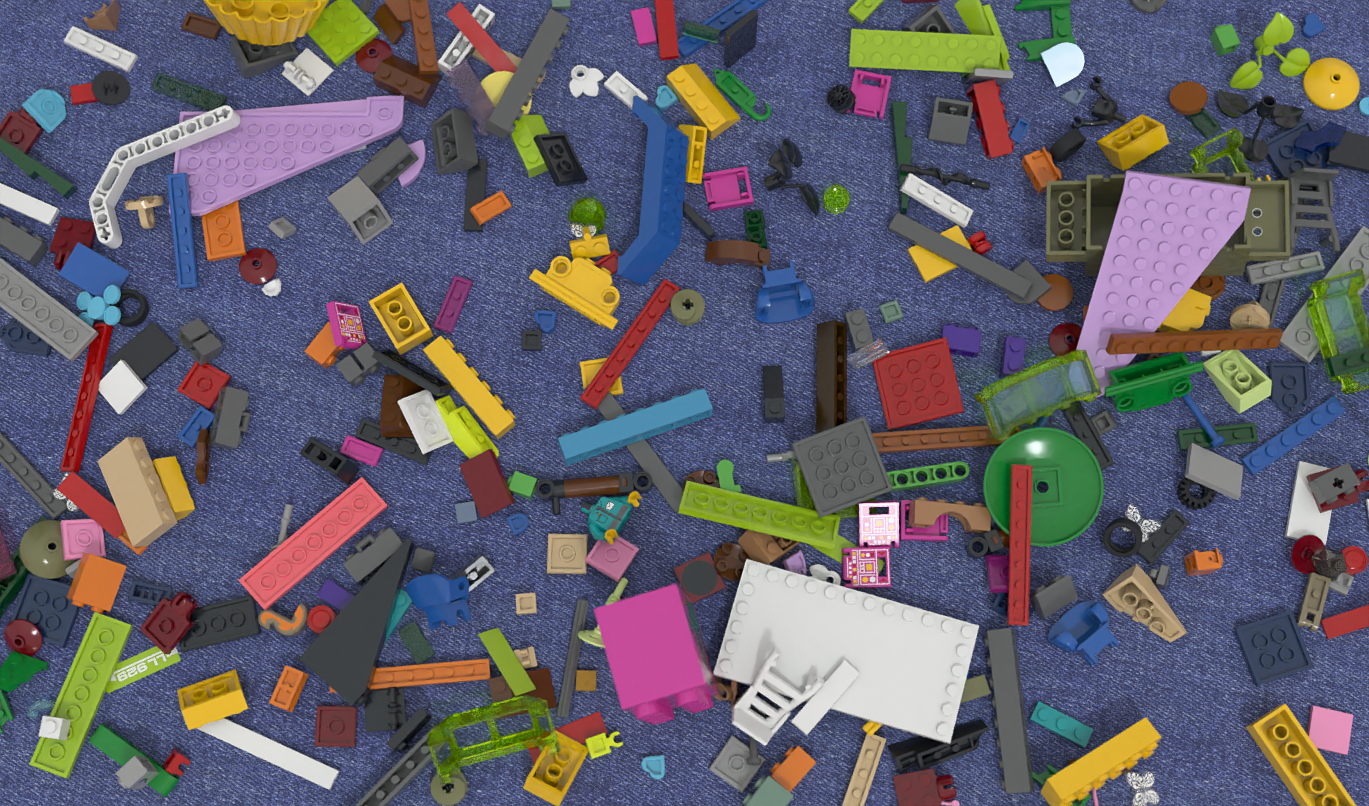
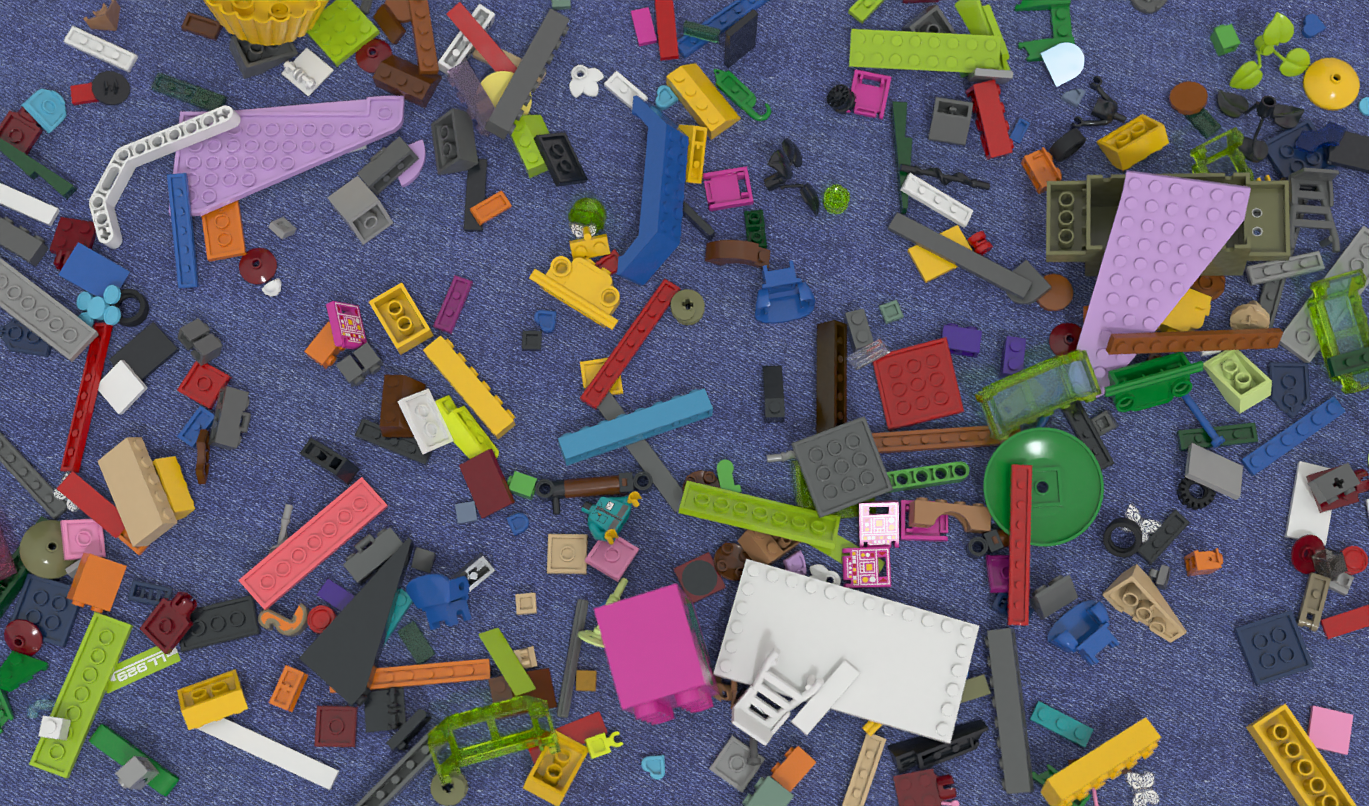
(145, 209): tan tile -> none
(173, 761): red tile -> none
(361, 451): dark pink tile -> none
(412, 372): black tile -> none

